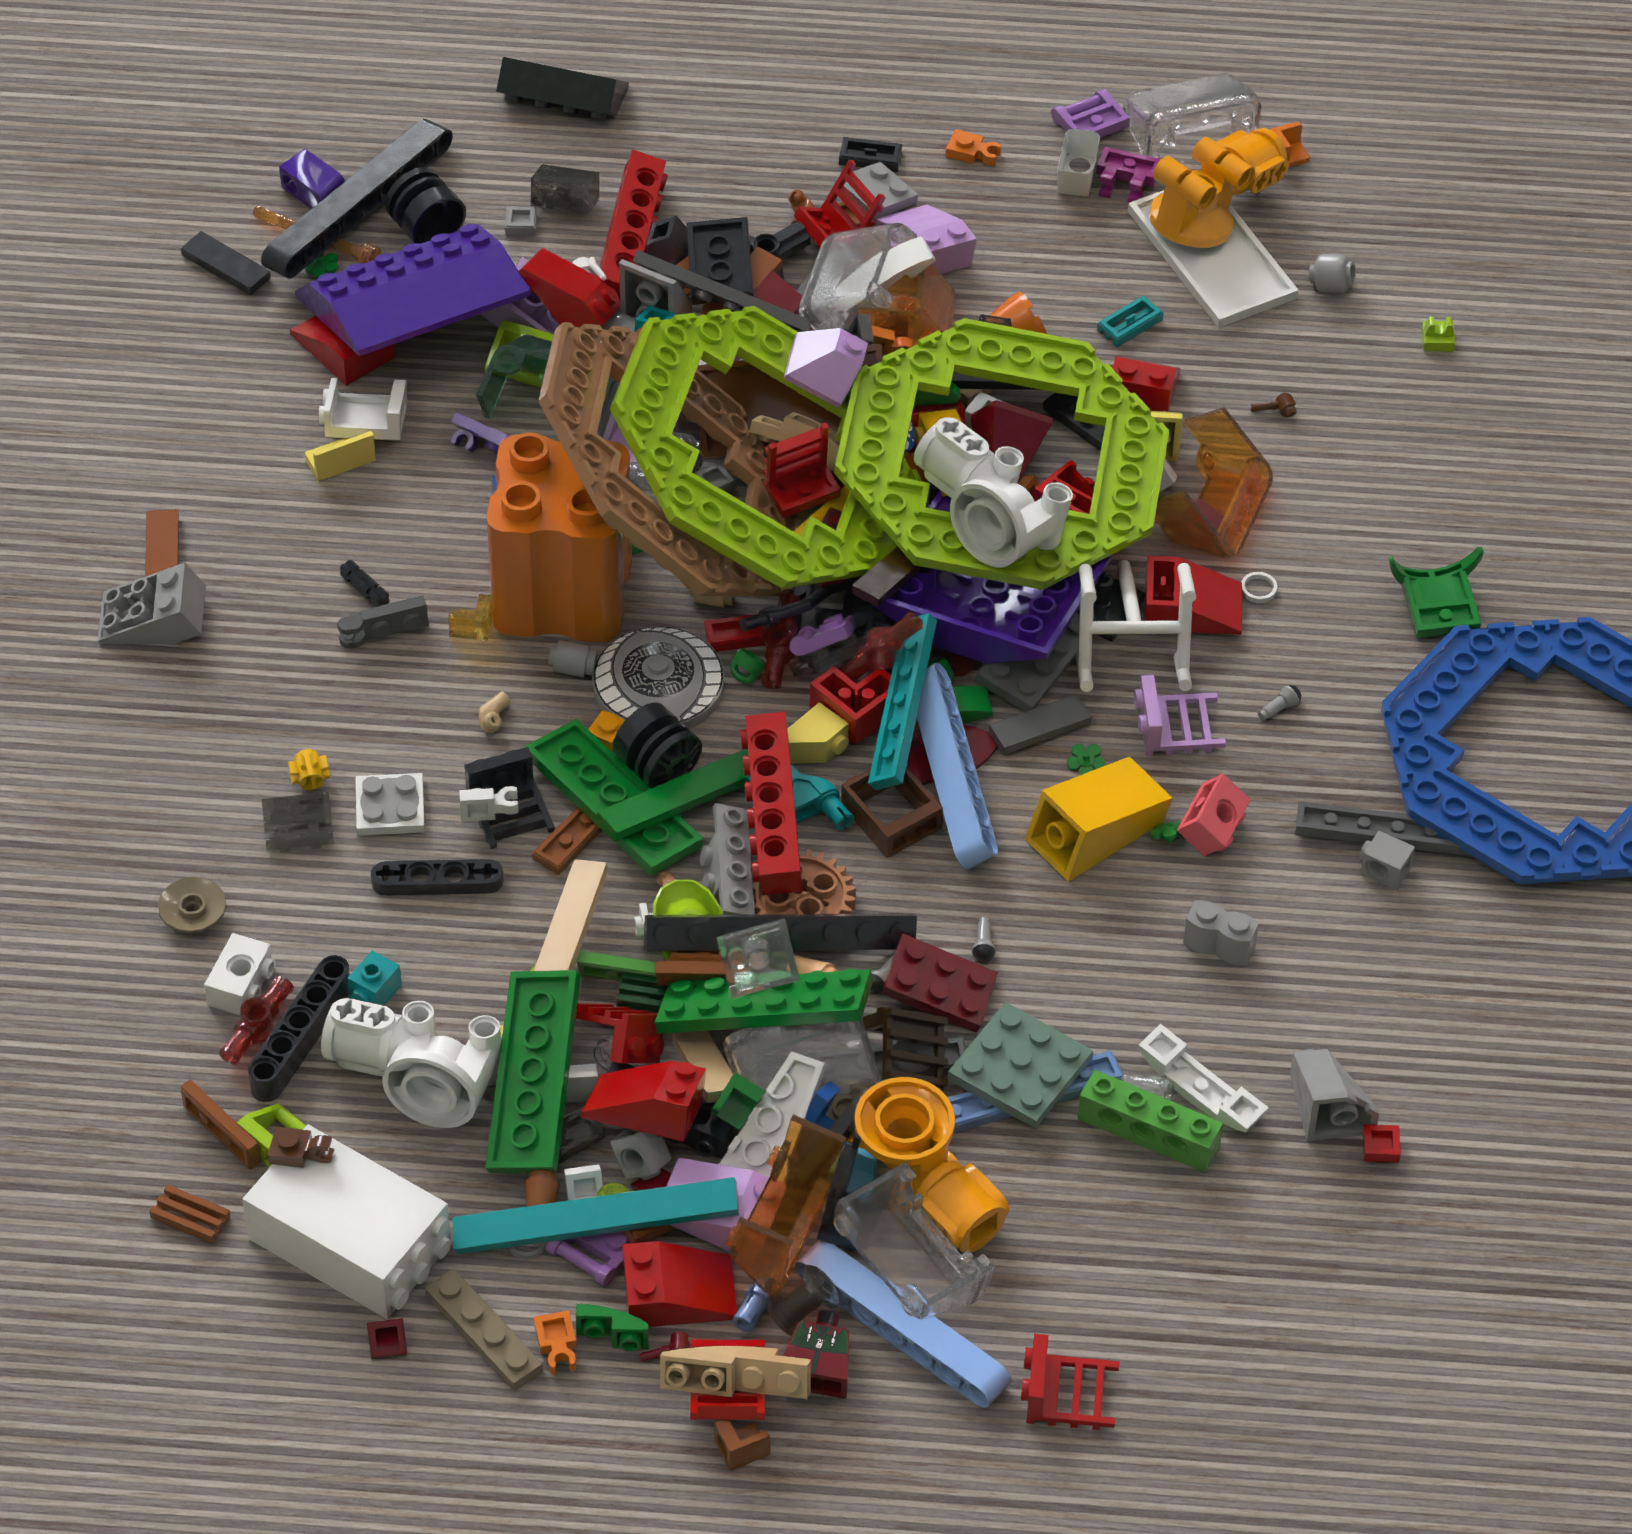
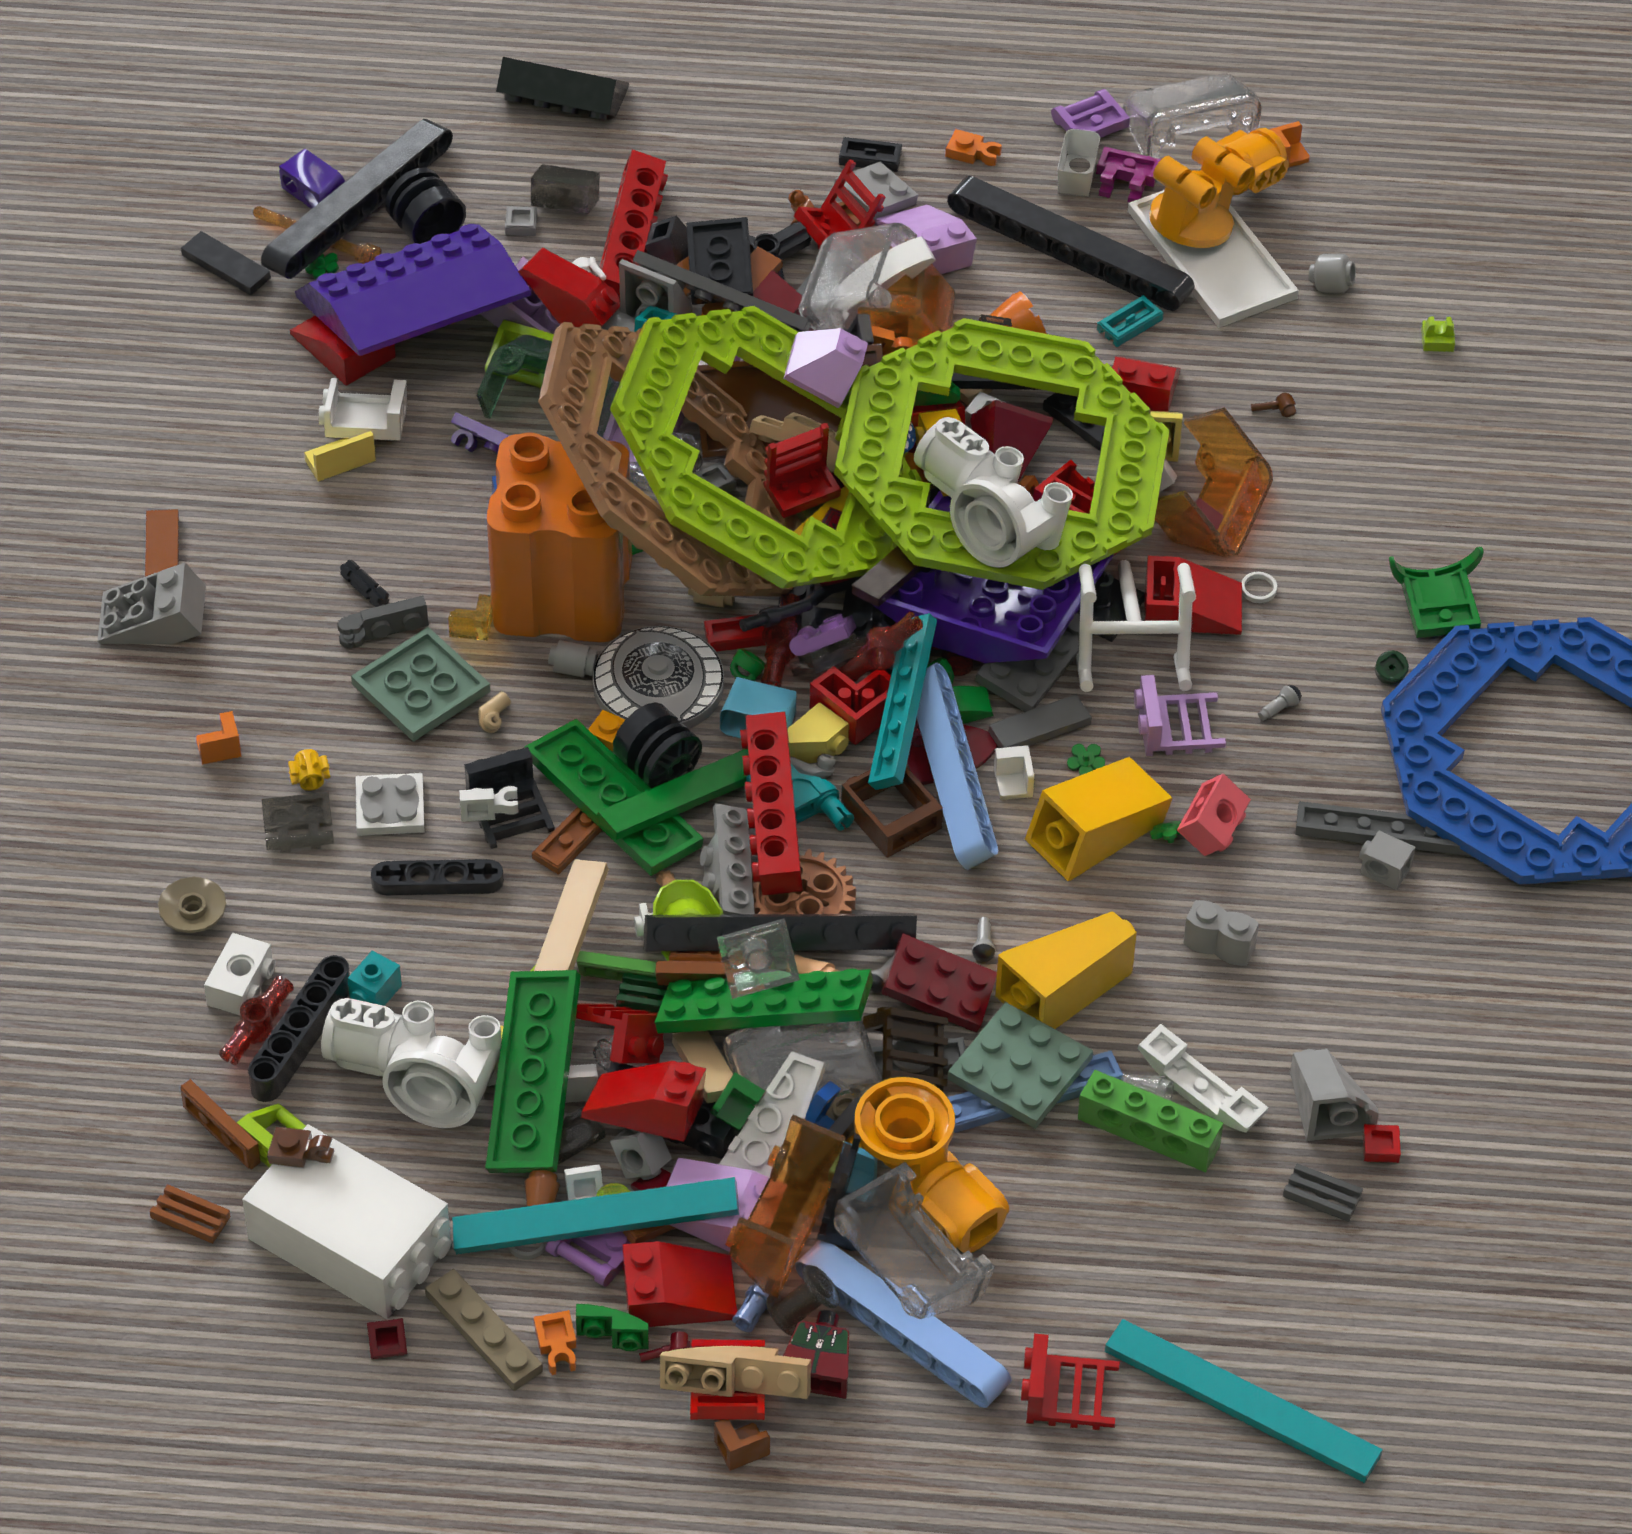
(220, 744): none -> orange panel
(420, 684): none -> sand green plate
(754, 698): none -> medium azure piece
(822, 768): none -> light grey arm
(1014, 772): none -> white panel
(1067, 968): none -> yellow slope
(1071, 243): none -> black beam
(1244, 1400): none -> teal tile
(1326, 1188): none -> dark grey tile
(1391, 667): none -> dark green tile

